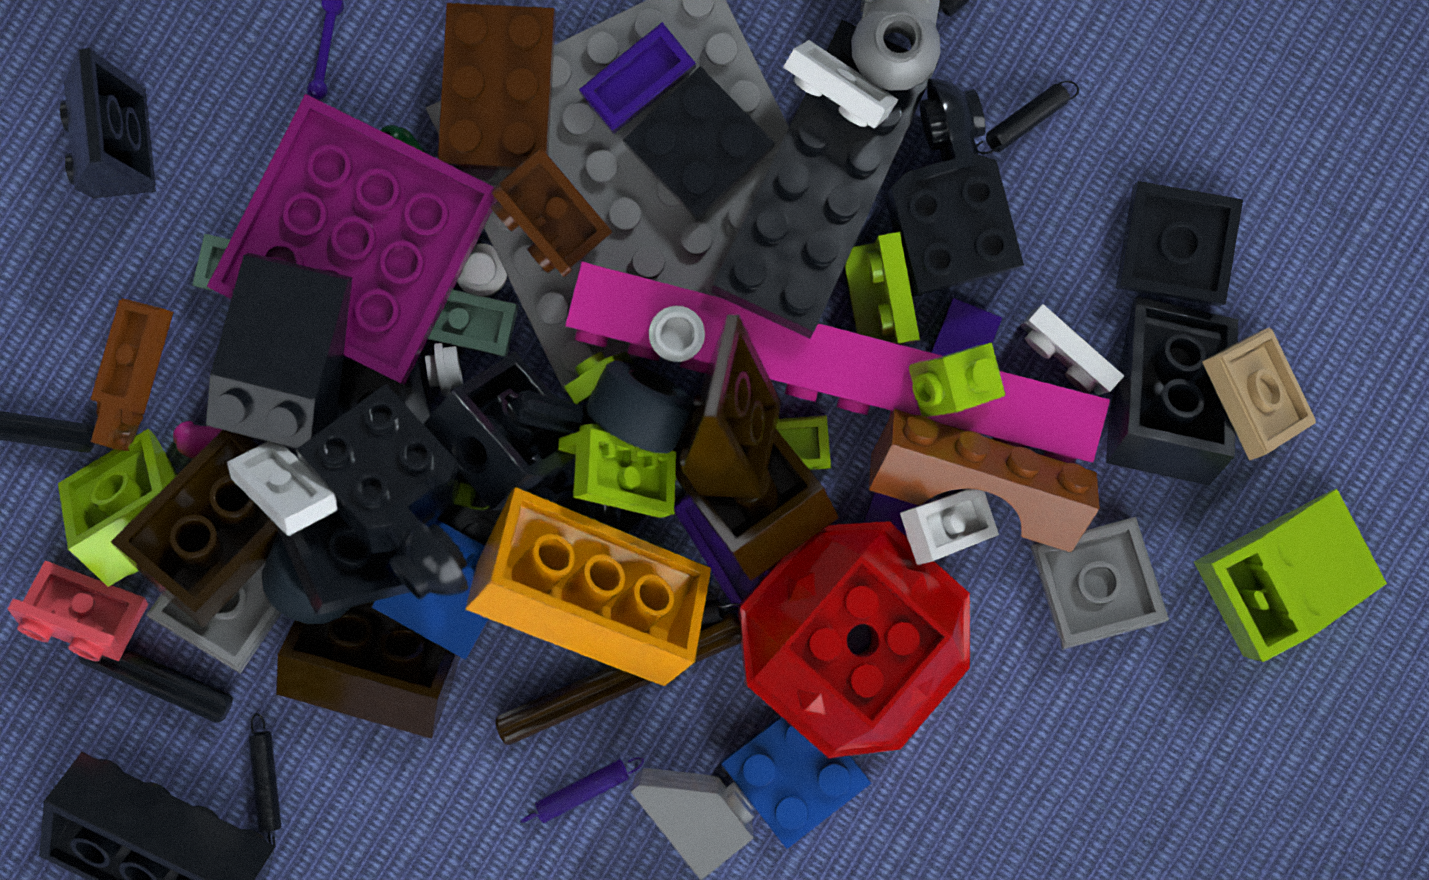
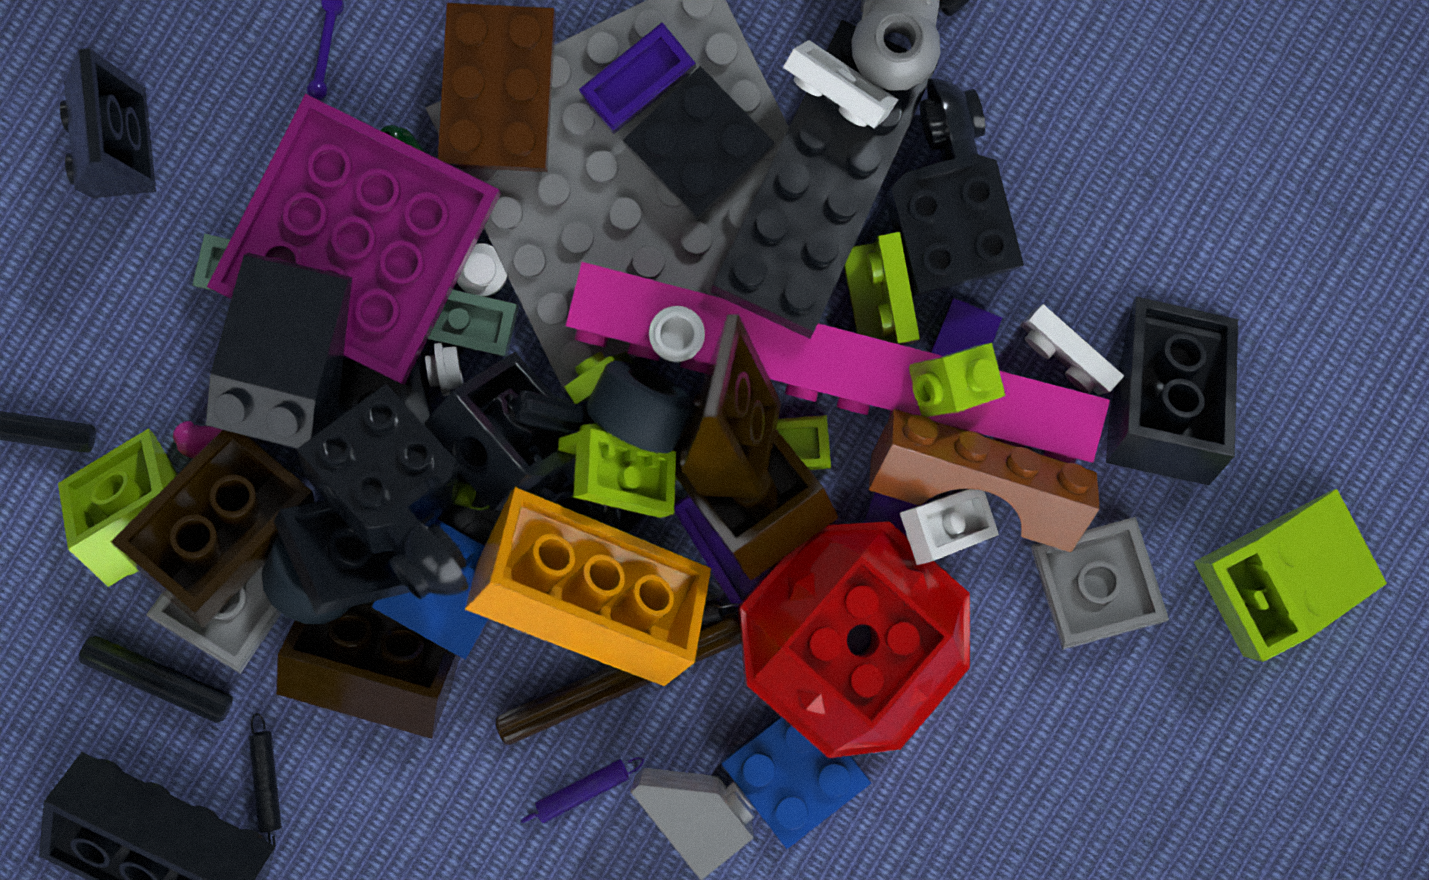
(78, 611): coral bracket -> none
(128, 371): dark orange hinge -> none
(282, 486): white plate -> none
(549, 212): reddish brown bracket -> none
(1027, 117): black piece -> none
(1179, 243): black plate -> none
(1259, 393): tan tile -> none

